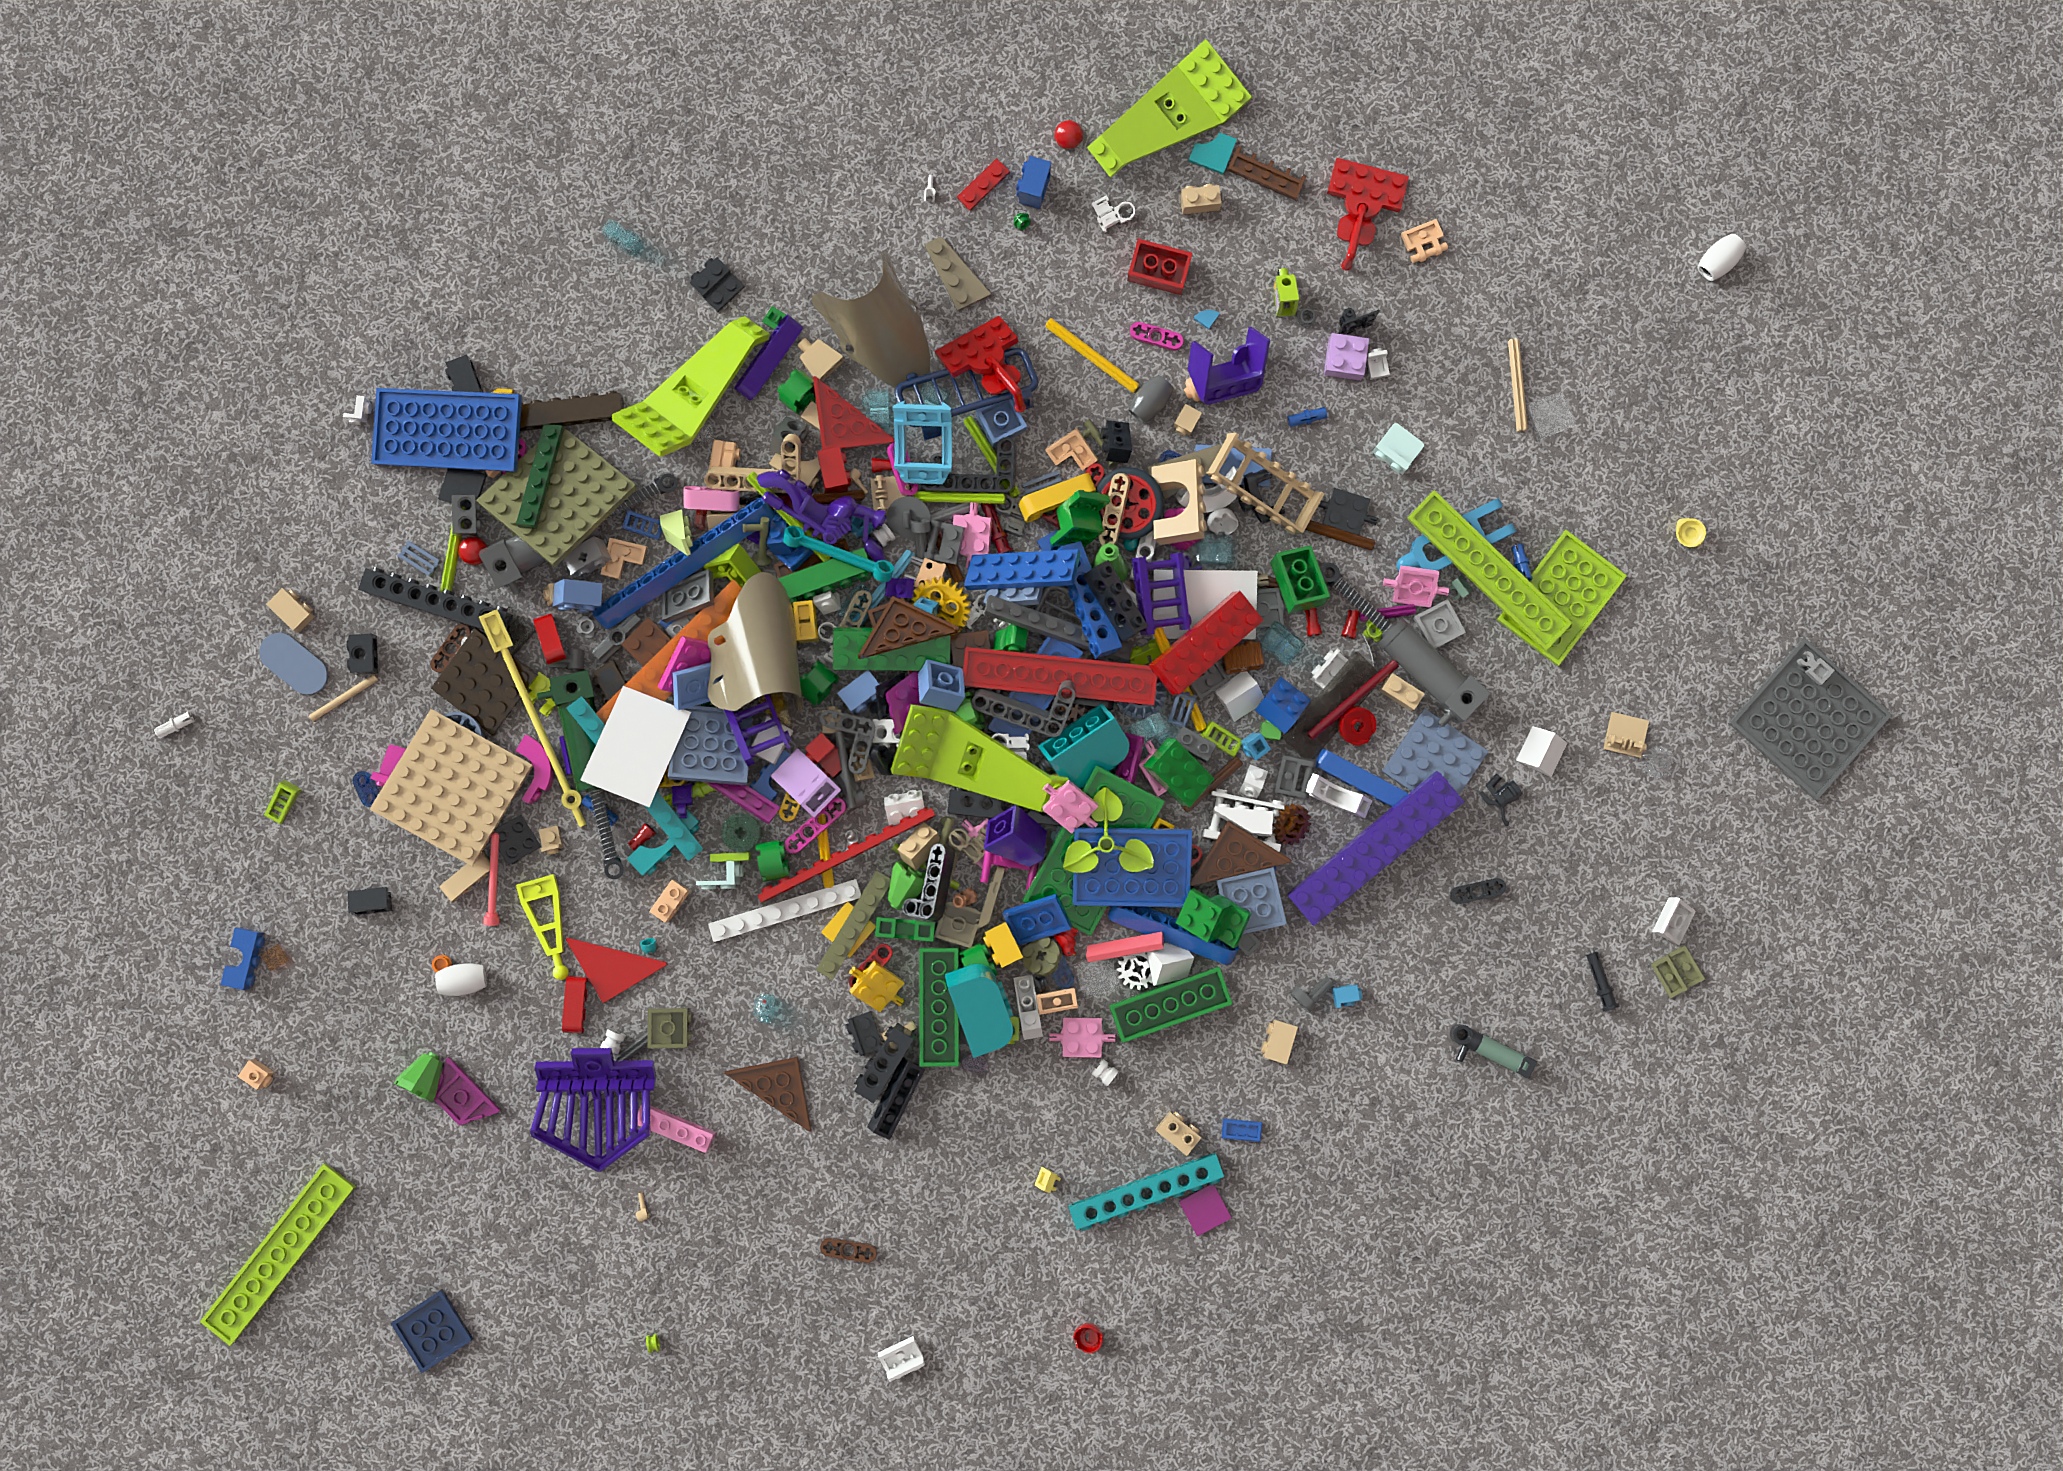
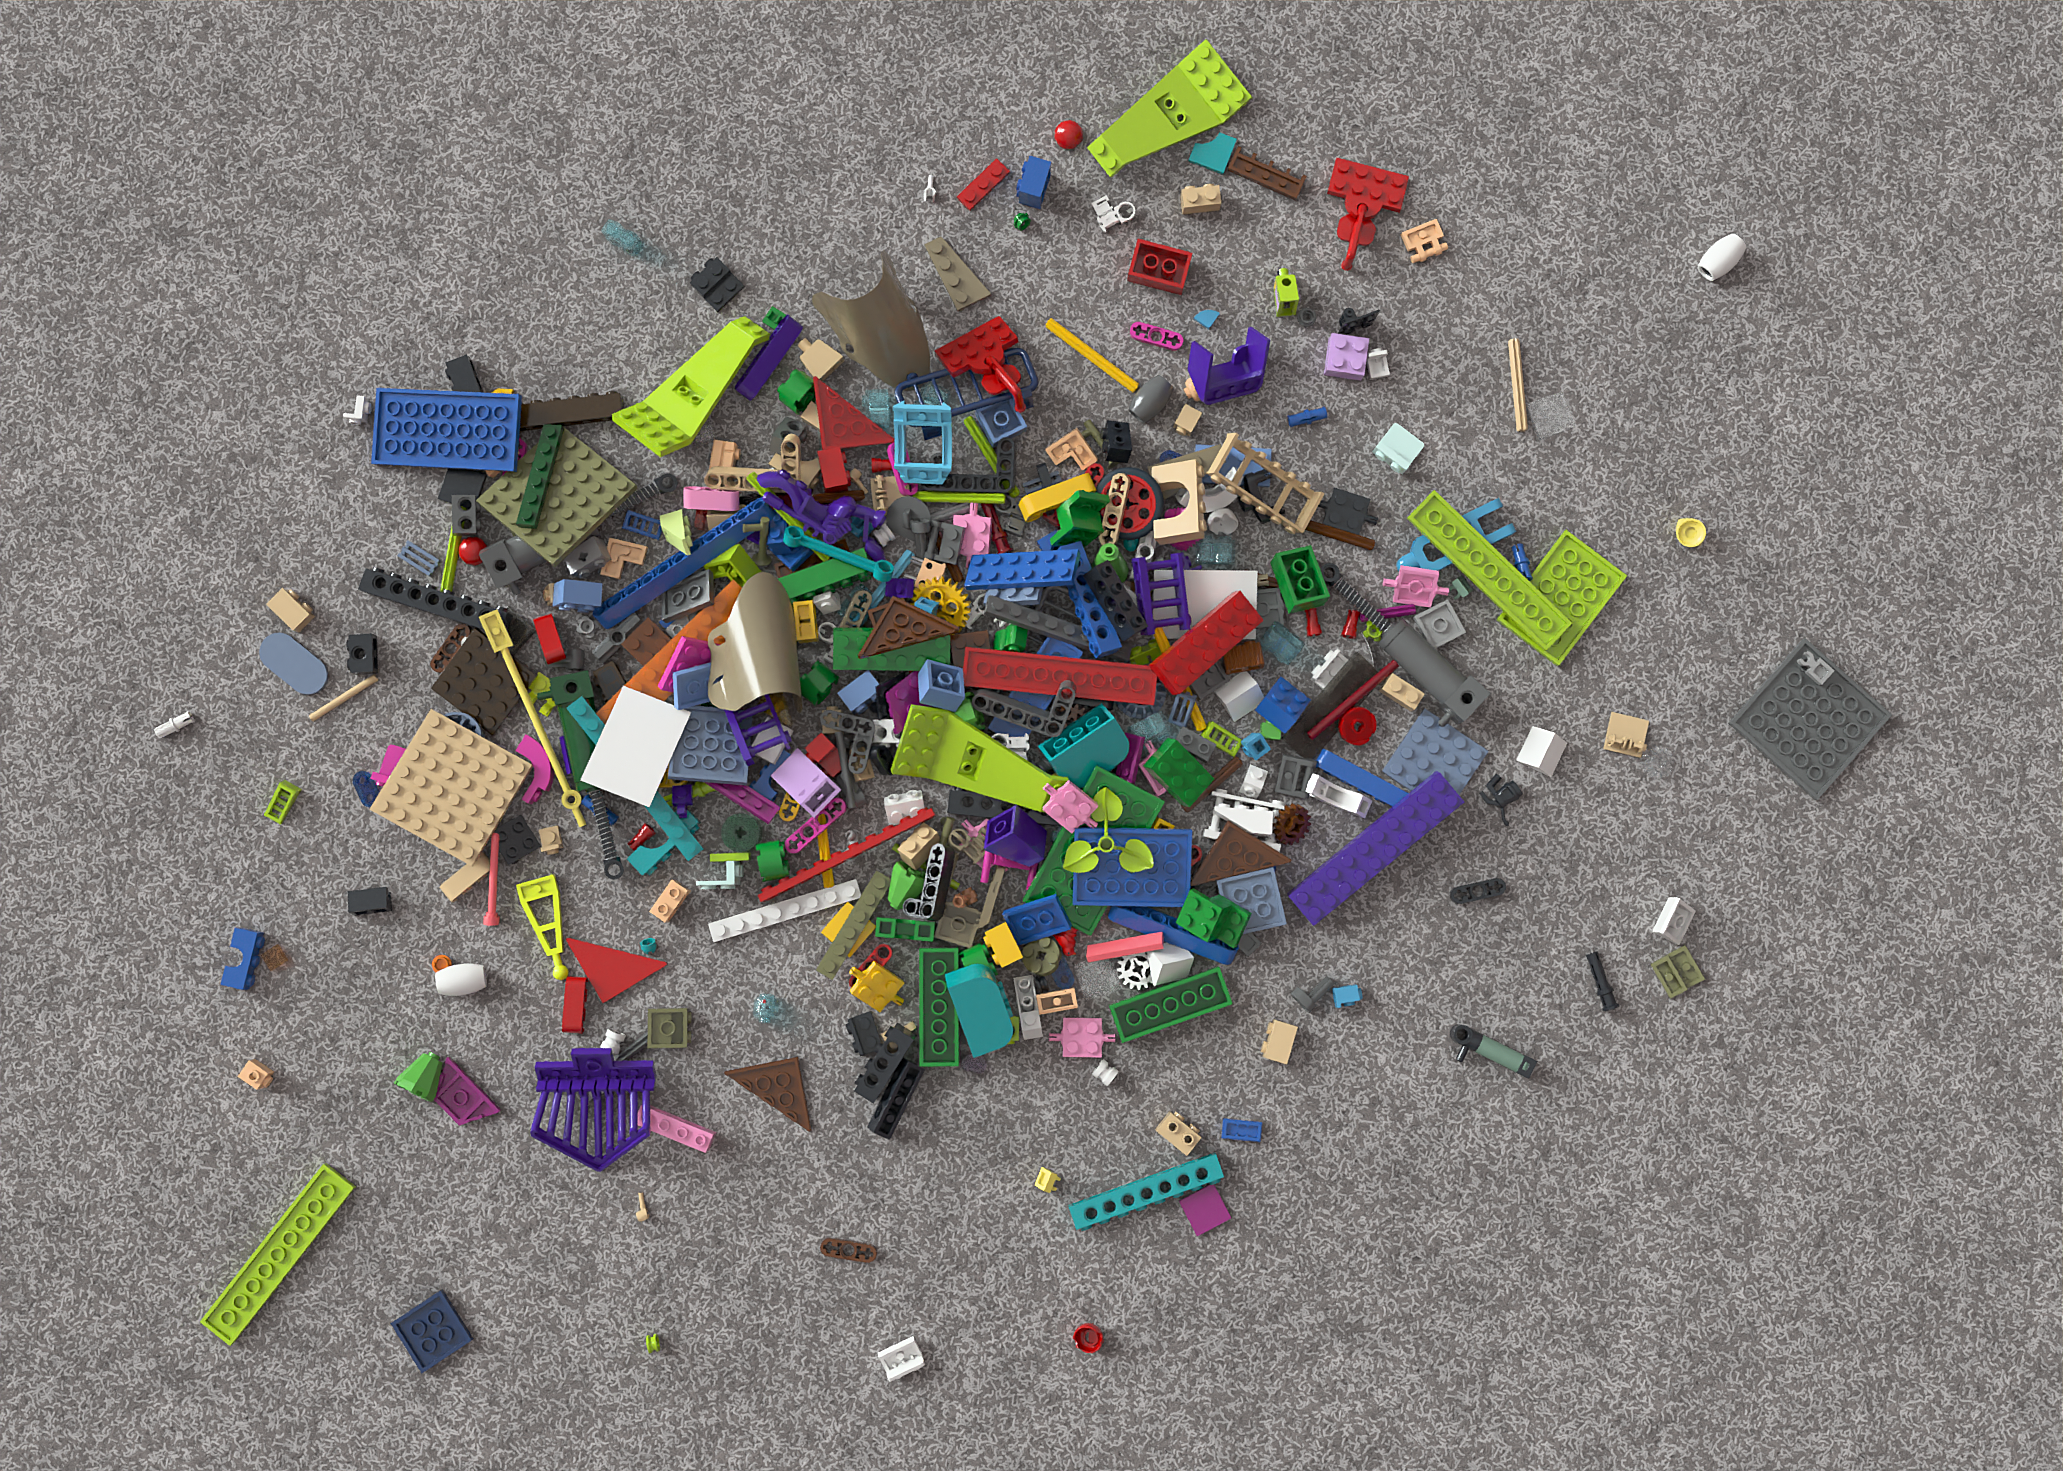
(1044, 475): none -> black beam

